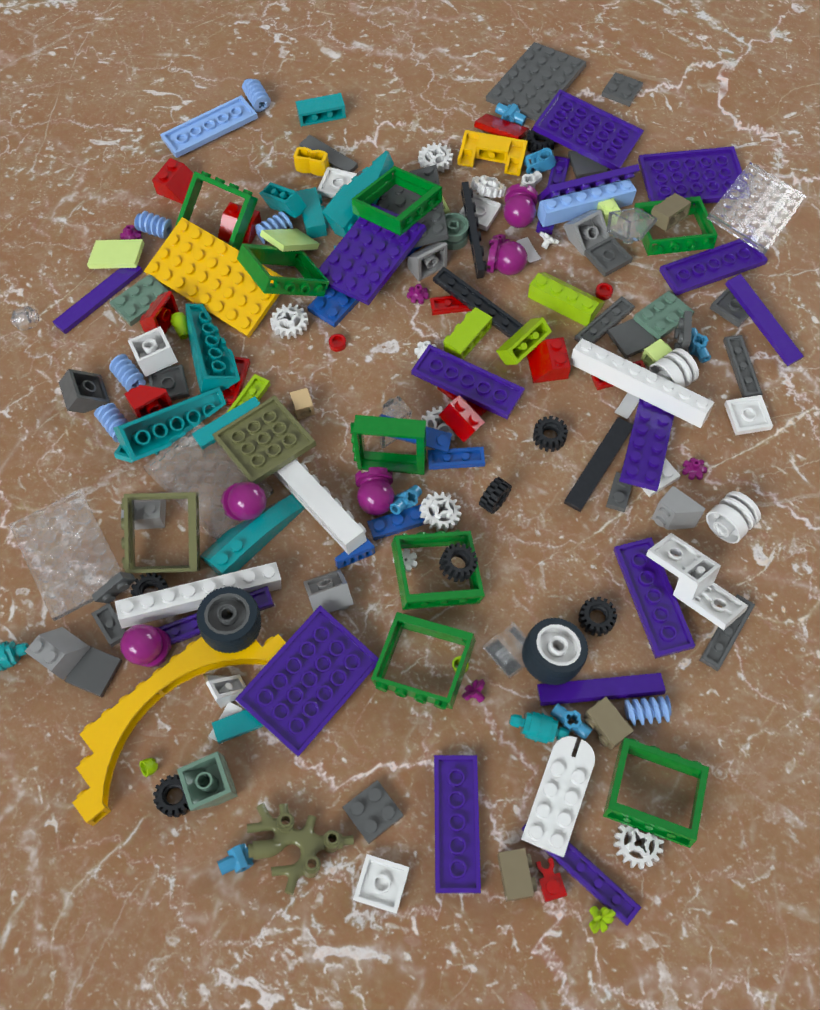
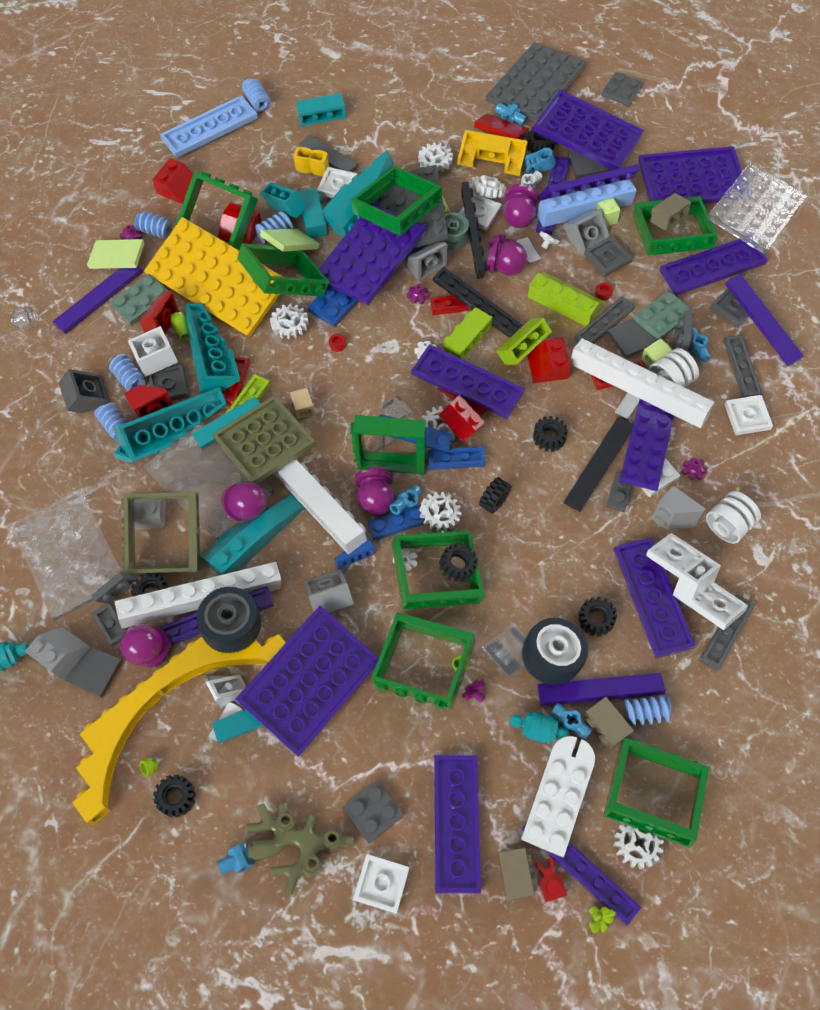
(207, 782): sand green slope -> none
(630, 224): clear slope -> none

